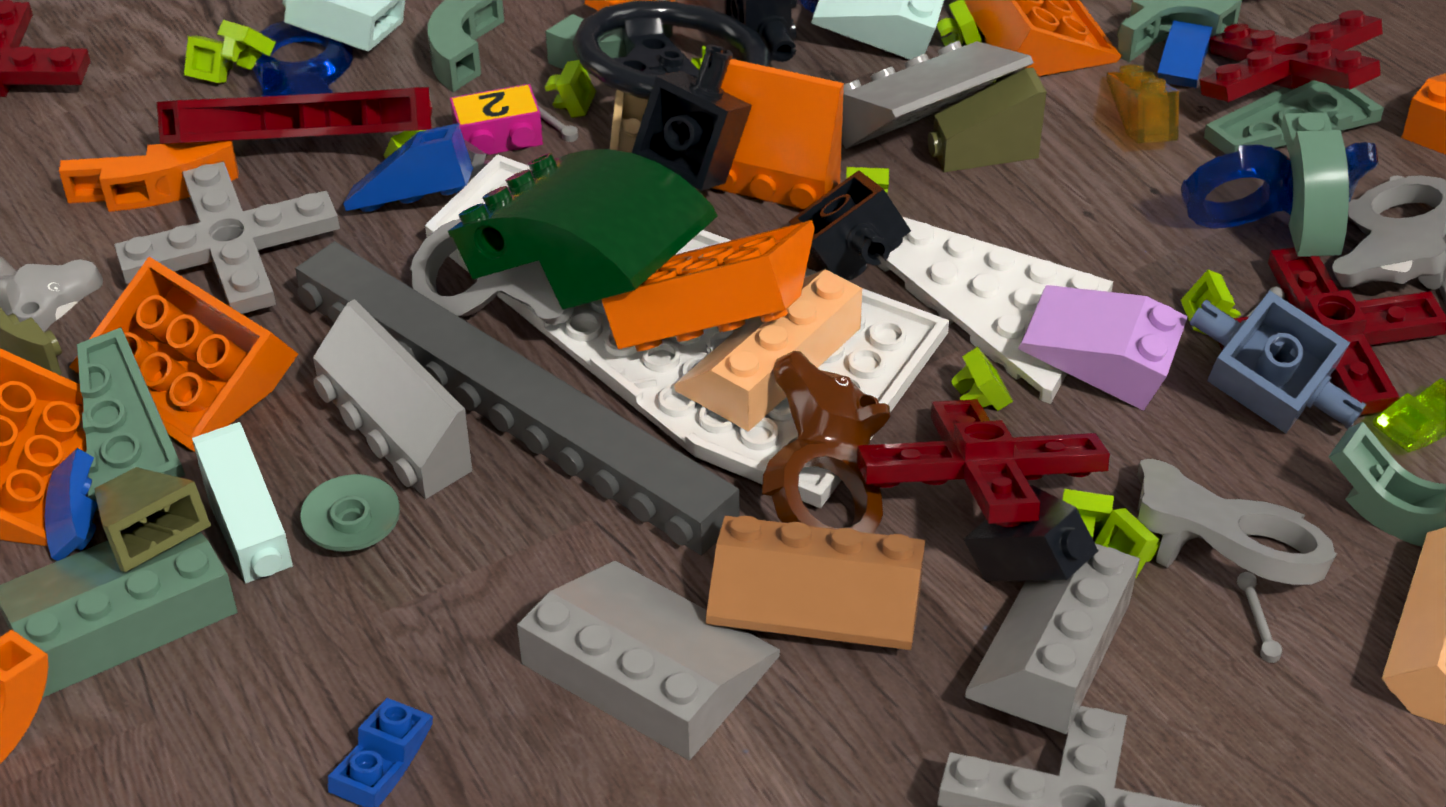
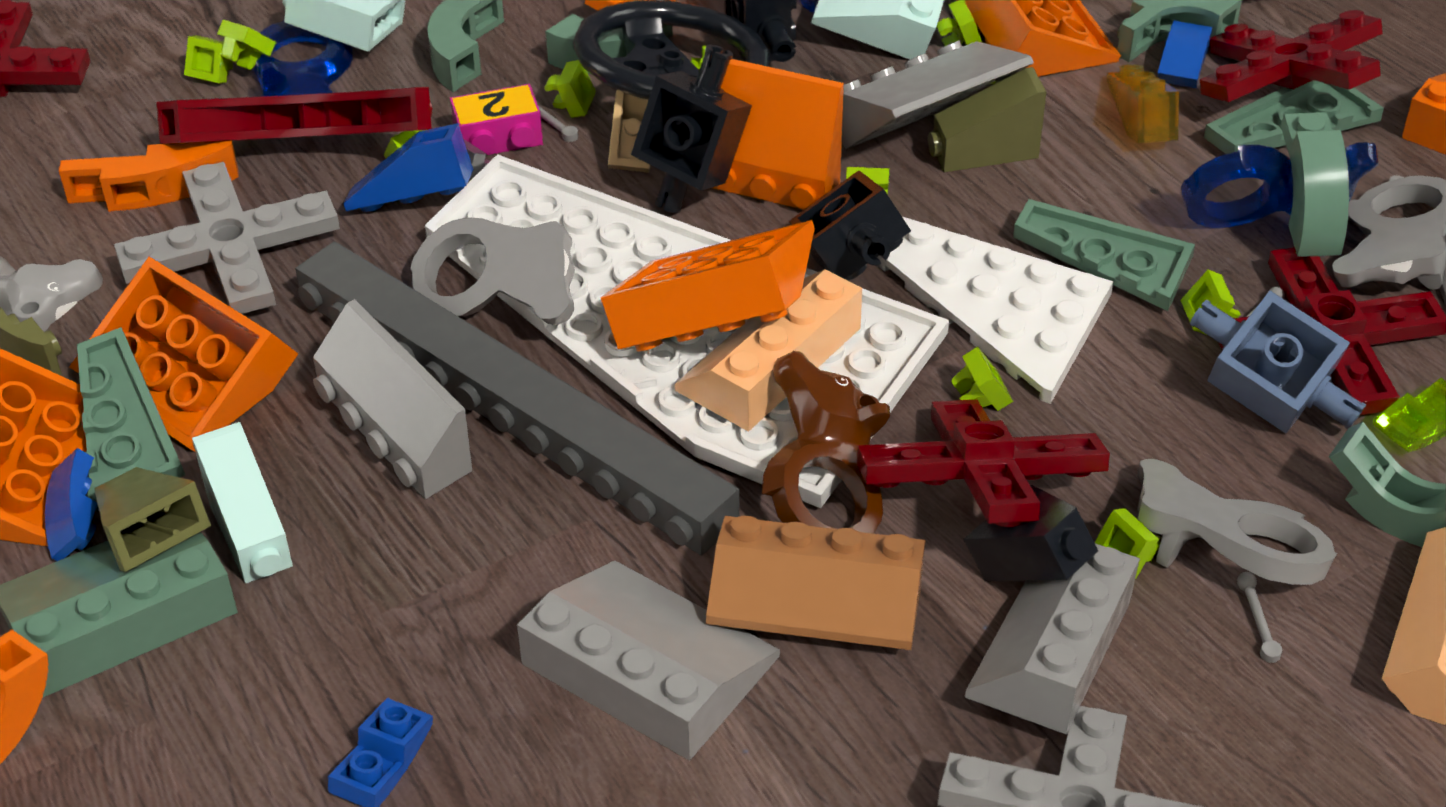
(350, 512): sand green dish -> none
(589, 219): dark green slope -> none
(1092, 507): lime tile -> none
(1106, 339): lavender slope -> none
(1130, 257): none -> sand green wing

